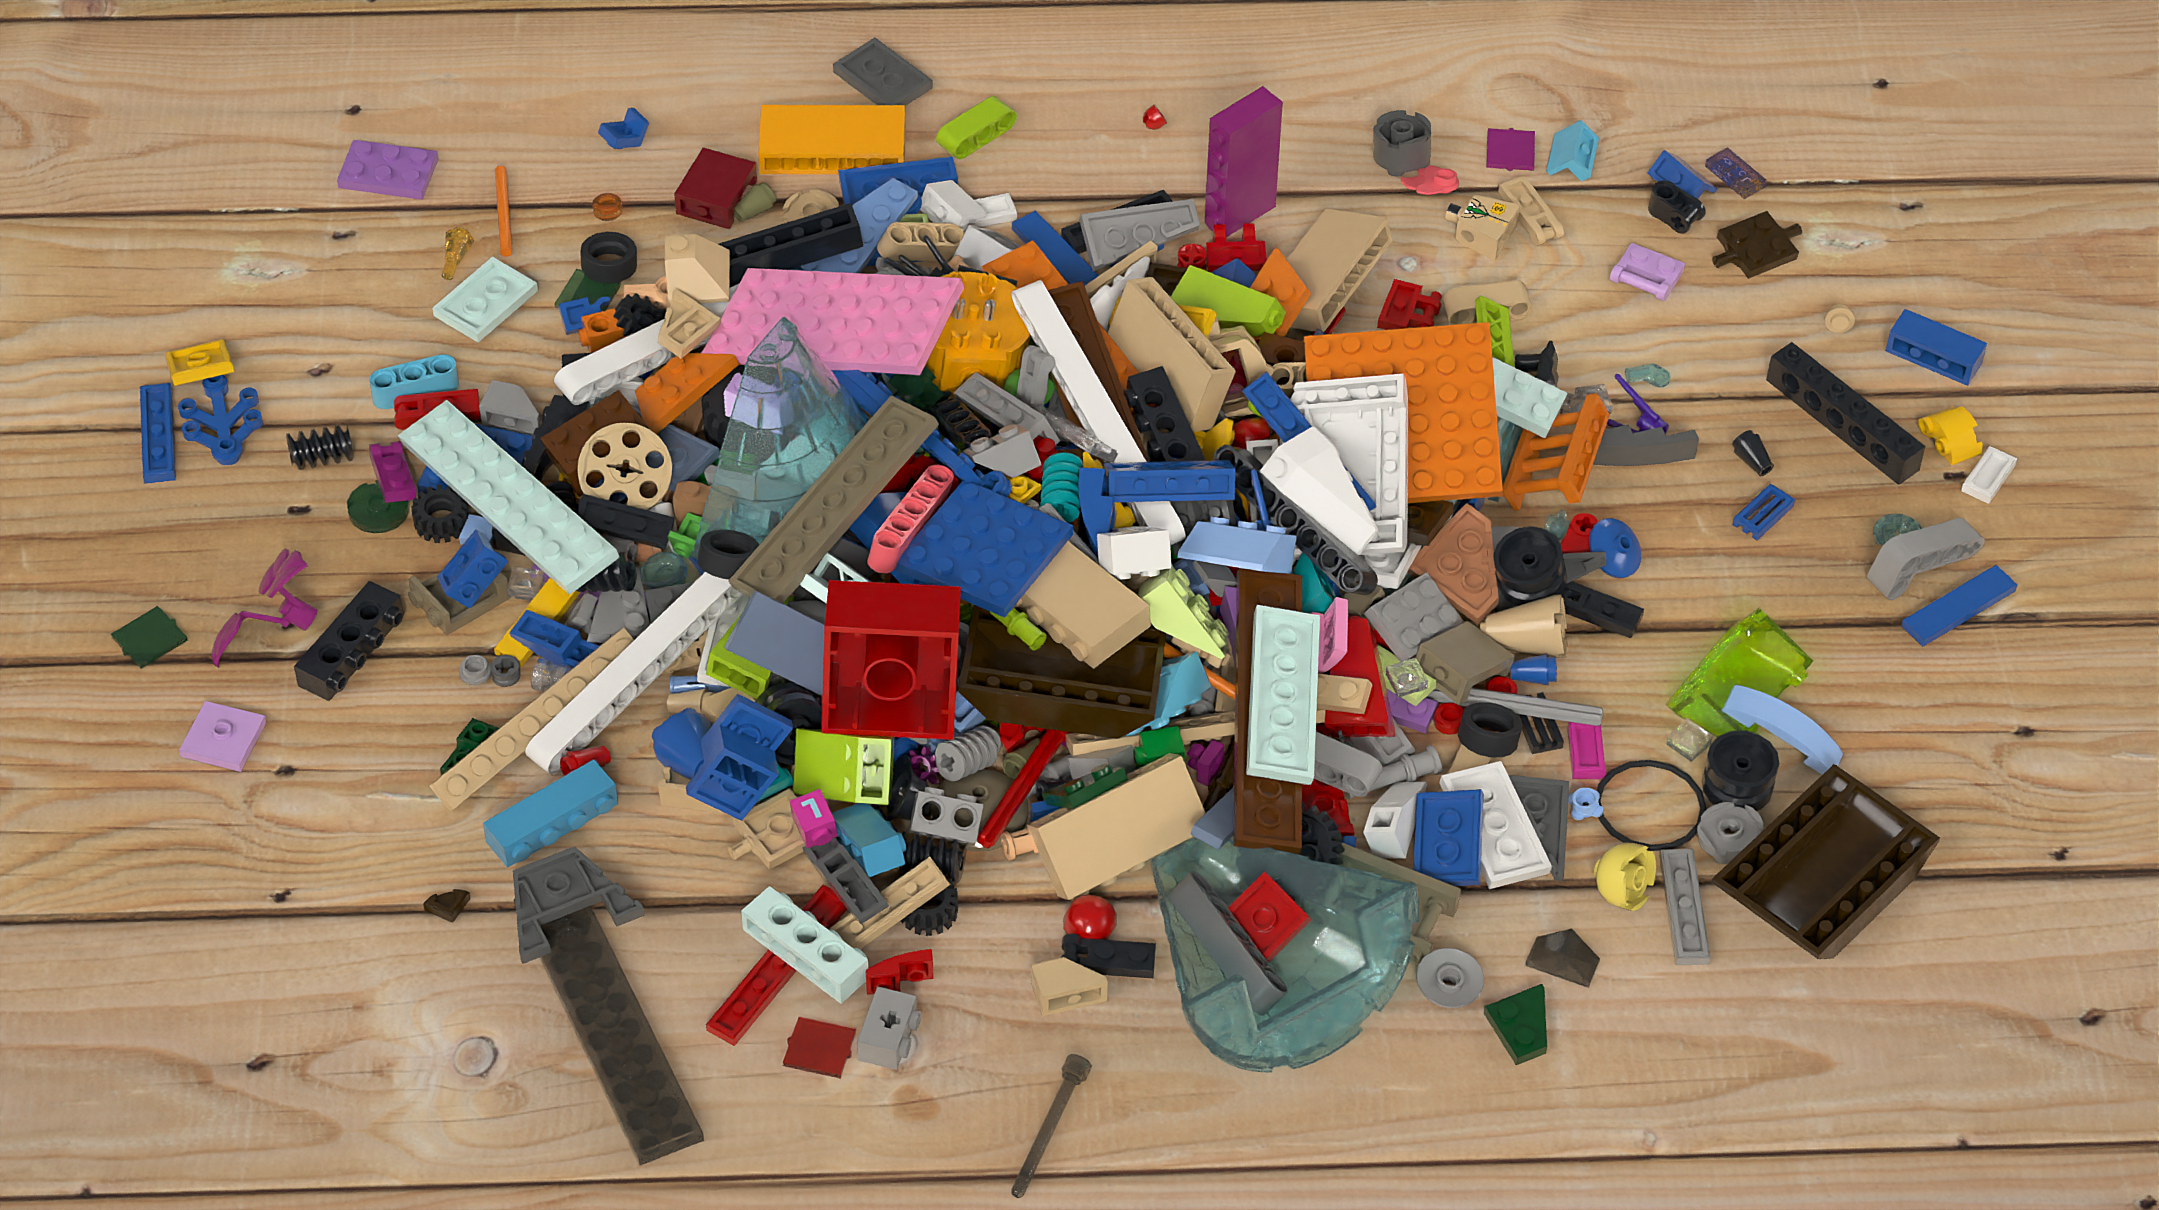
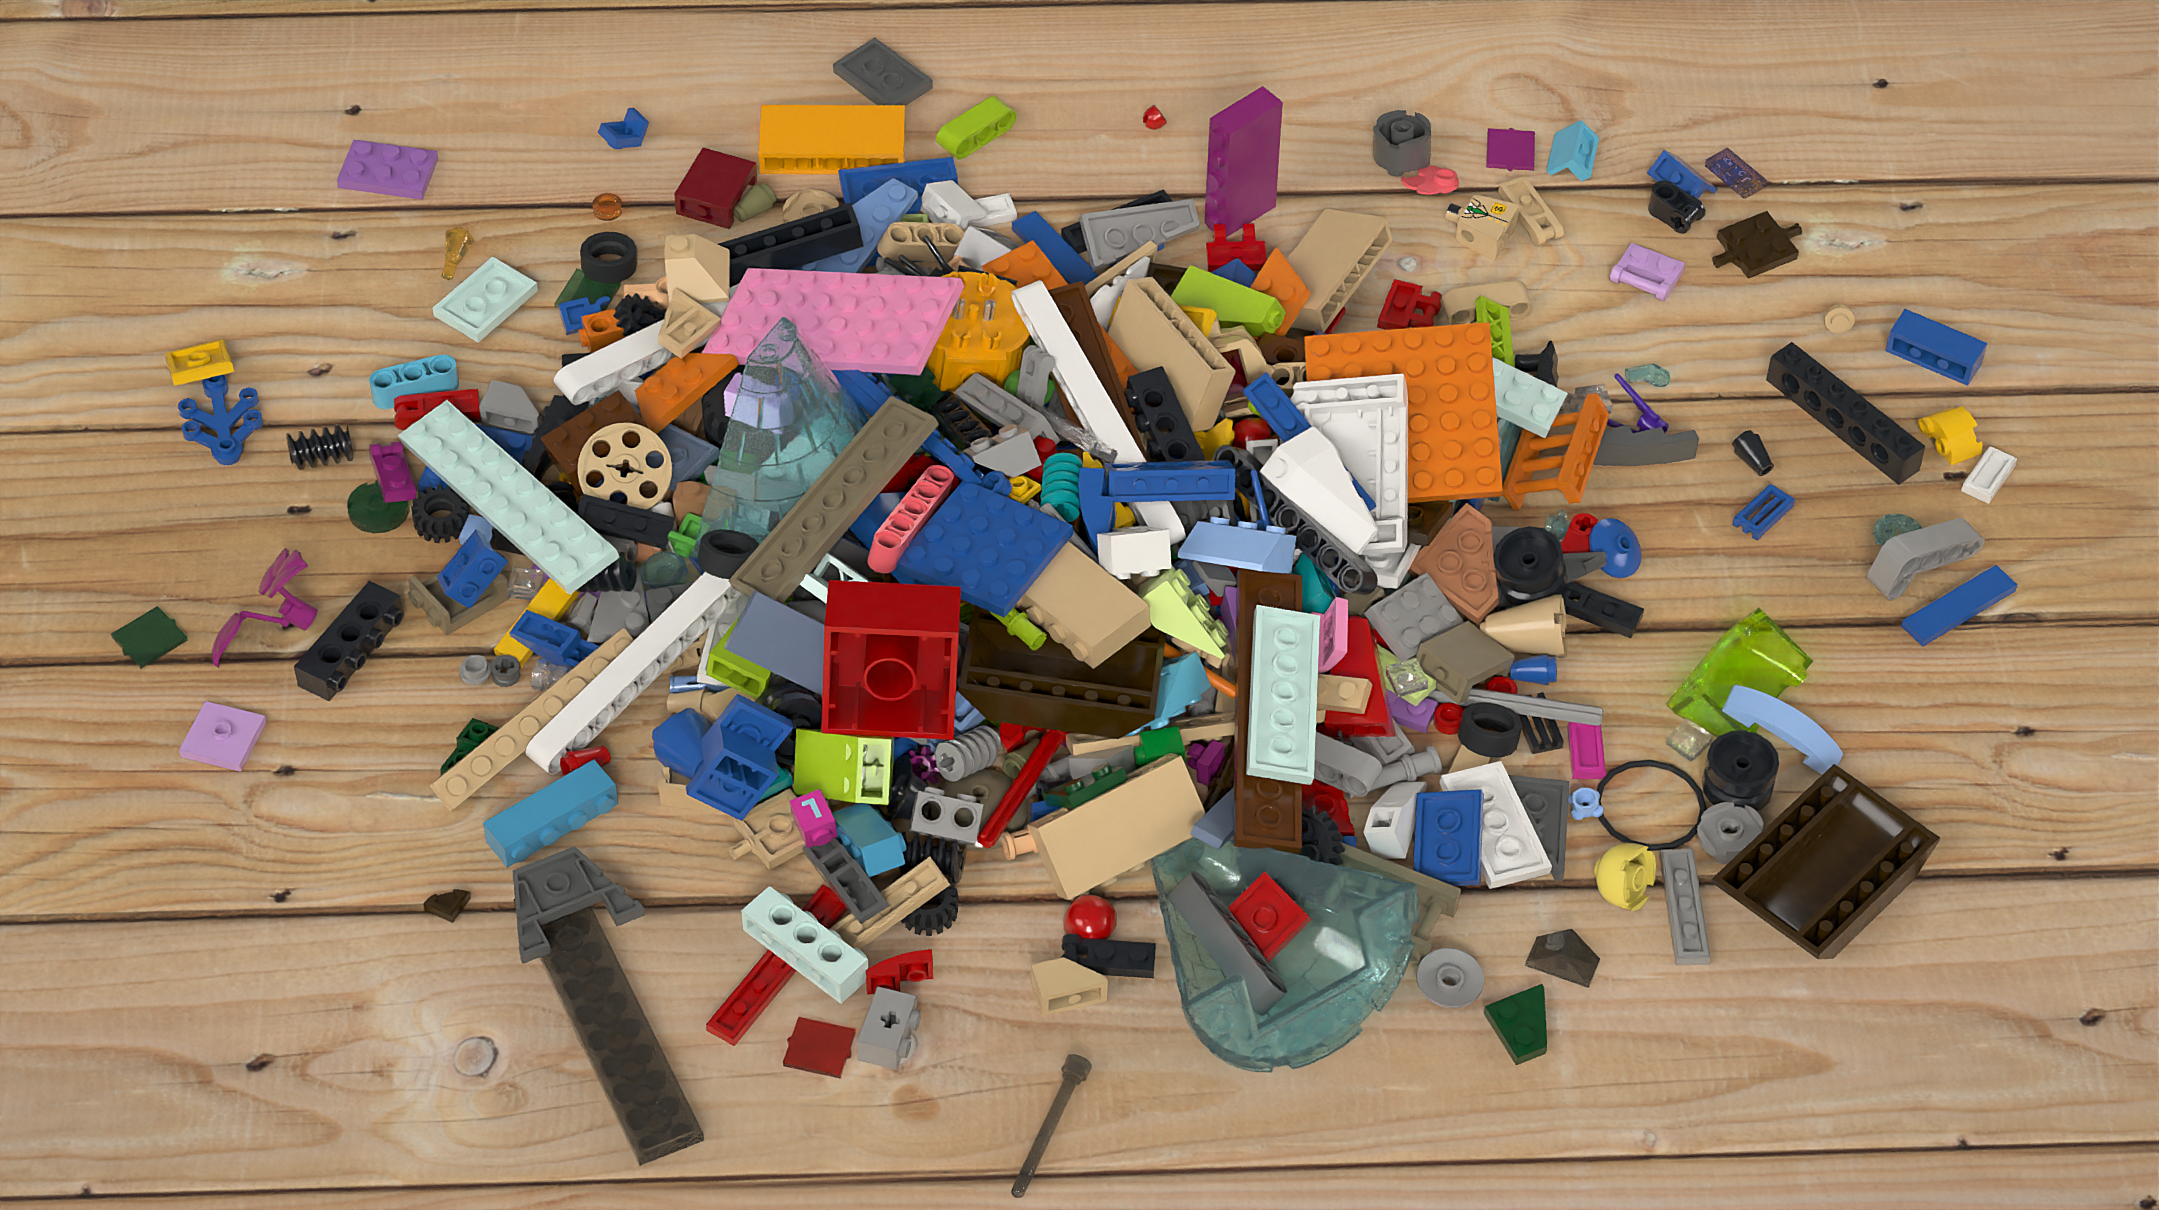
(157, 433): blue tile -> none
(503, 211): orange bar -> none
(1192, 255): red wheel -> none

